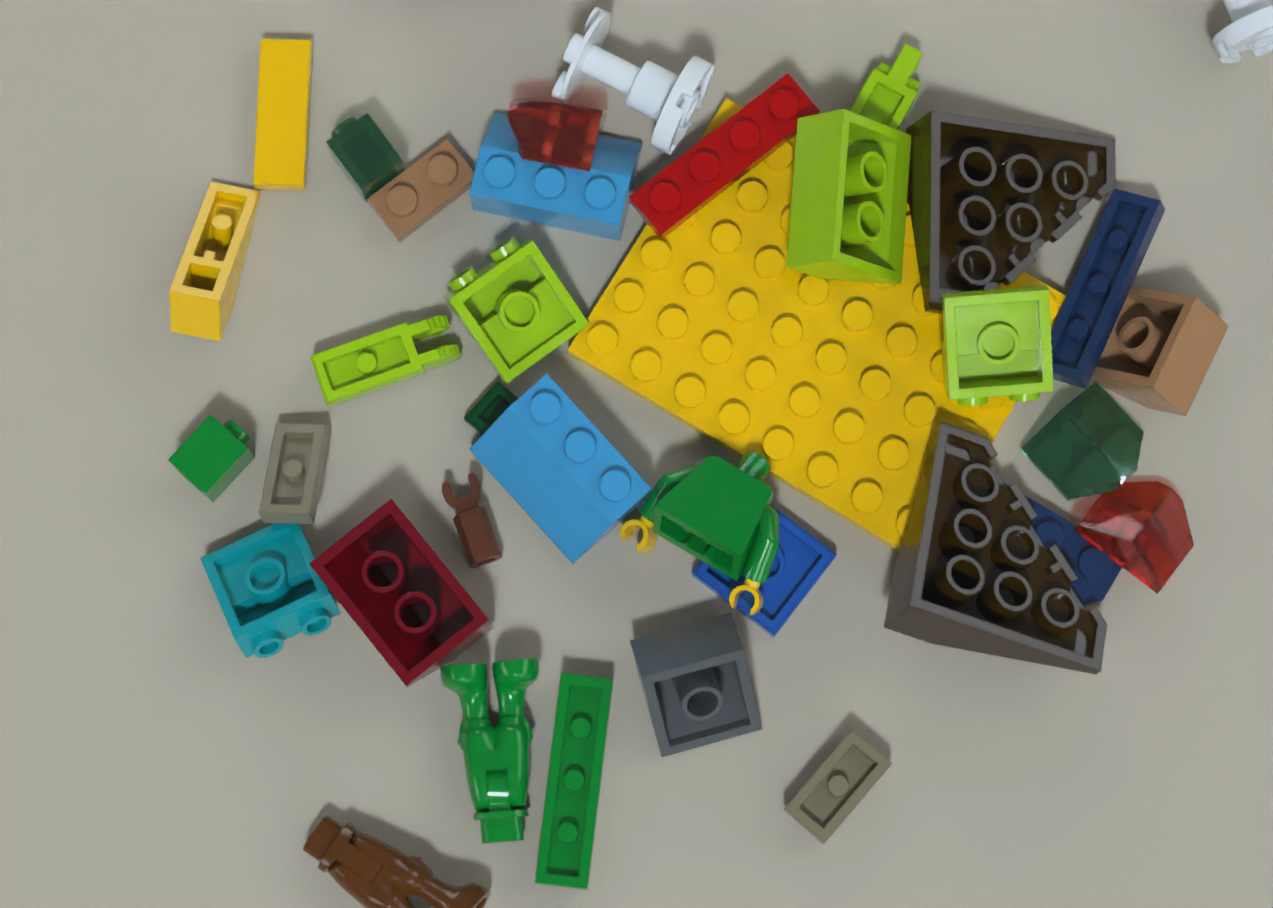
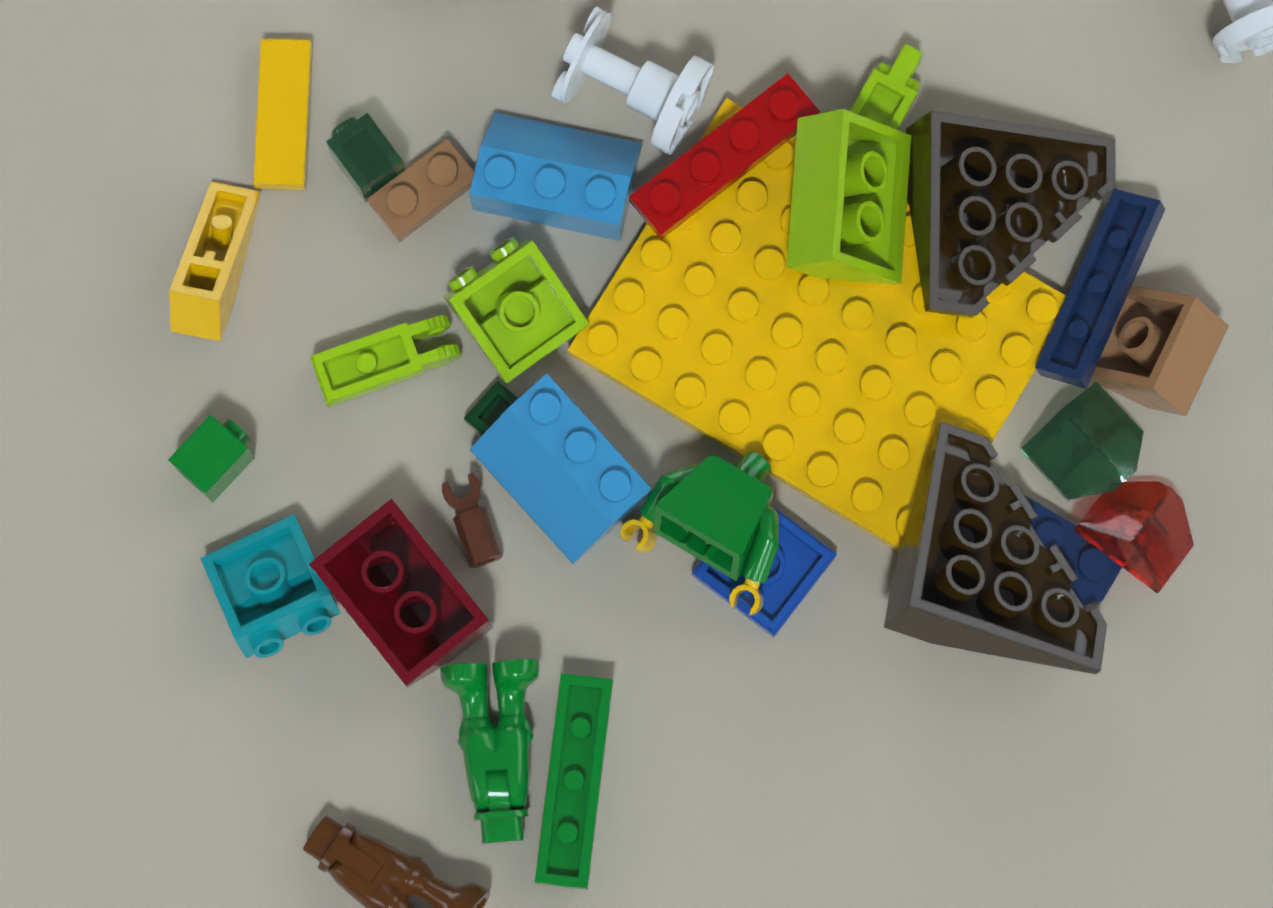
(294, 473): dark tan plate -> none
(556, 131): clear red slope -> none
(696, 684): dark grey slope -> none
(837, 786): dark tan plate -> none
(997, 344): lime plate -> none

